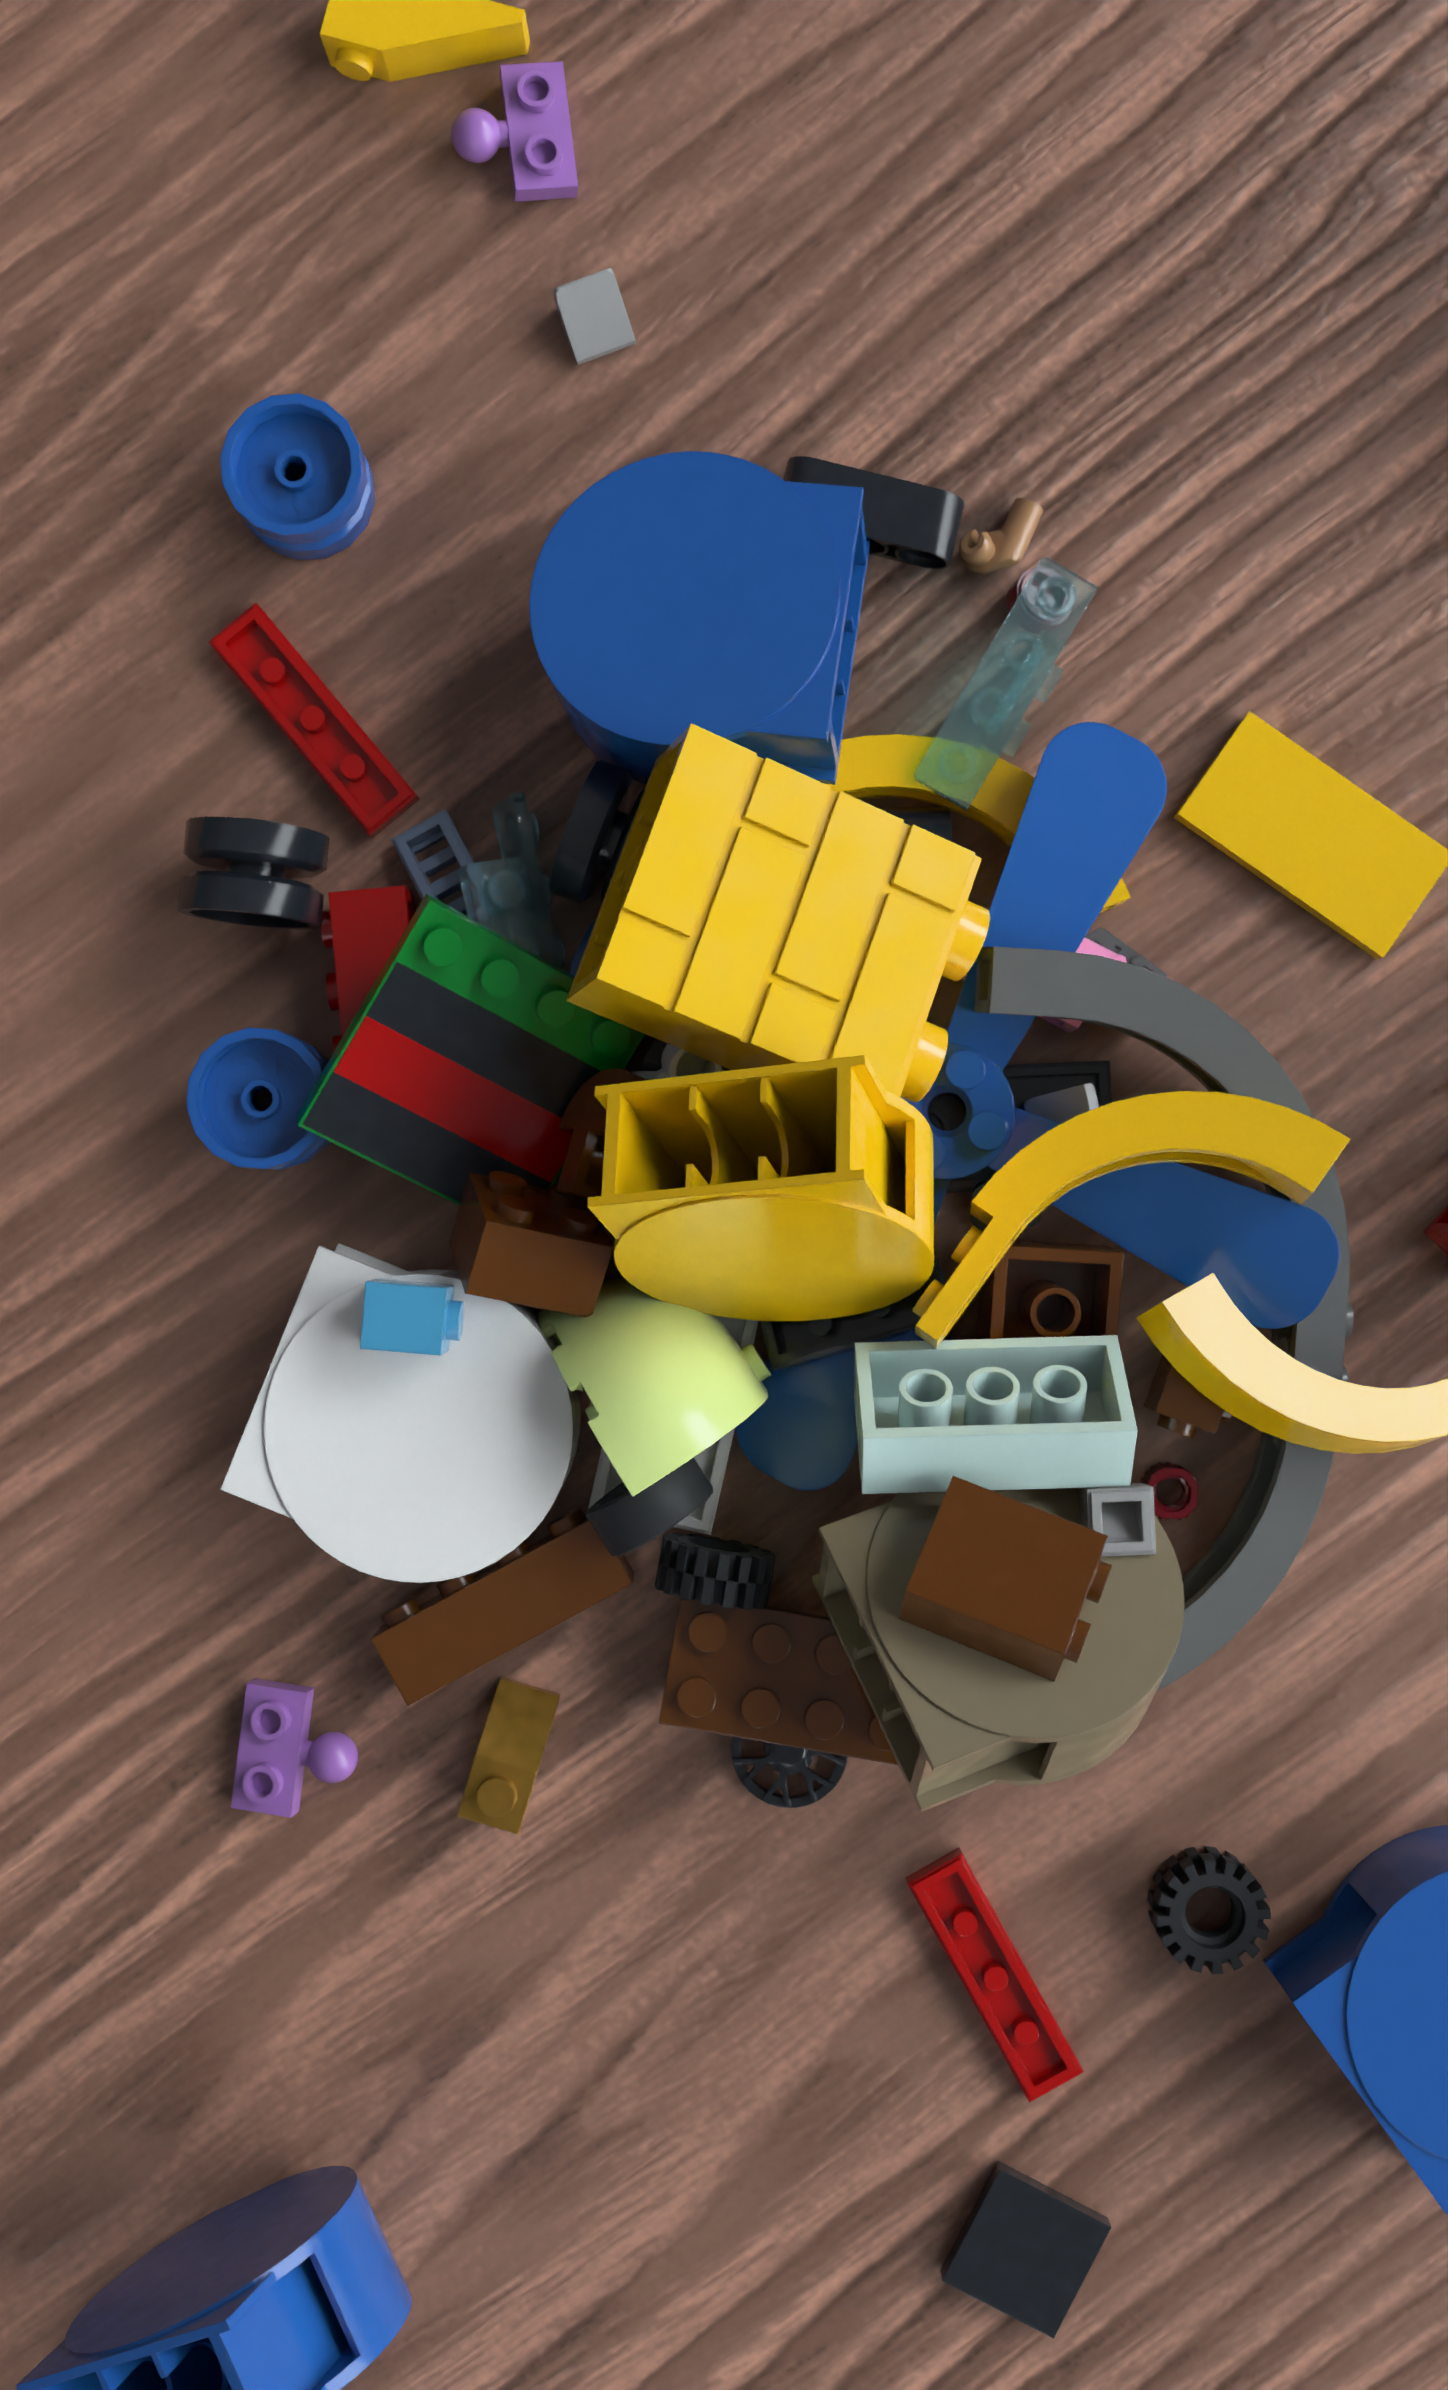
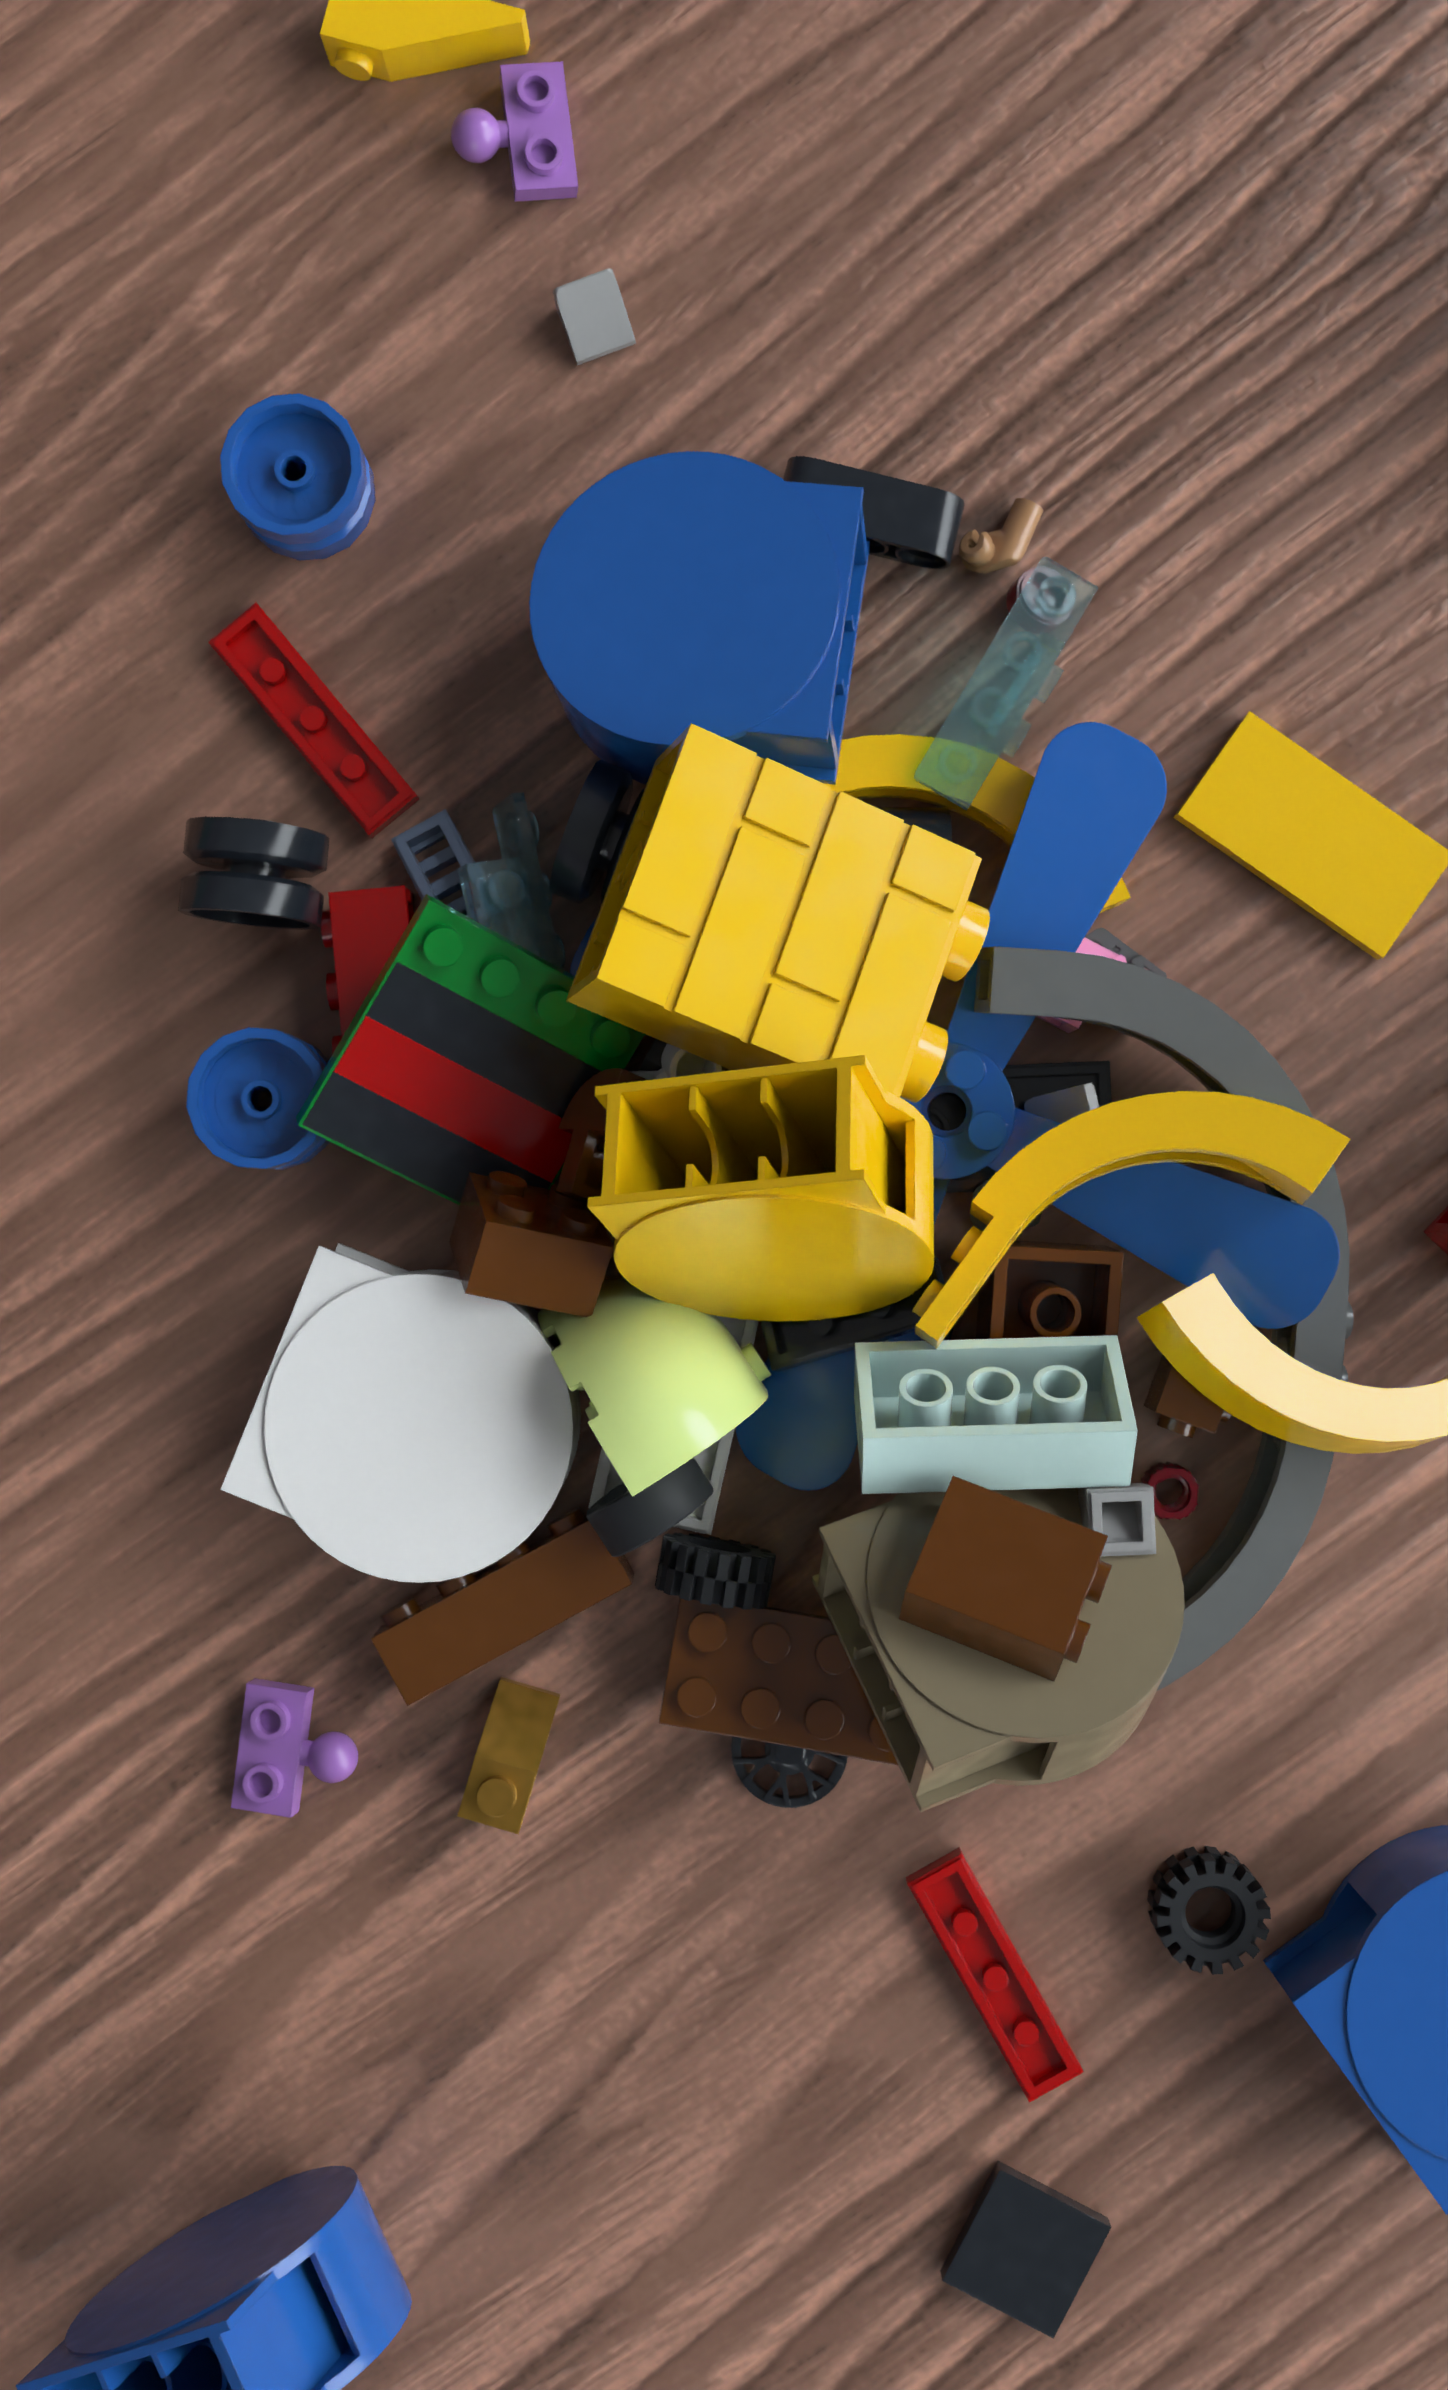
(410, 1317): dark azure brick -> none

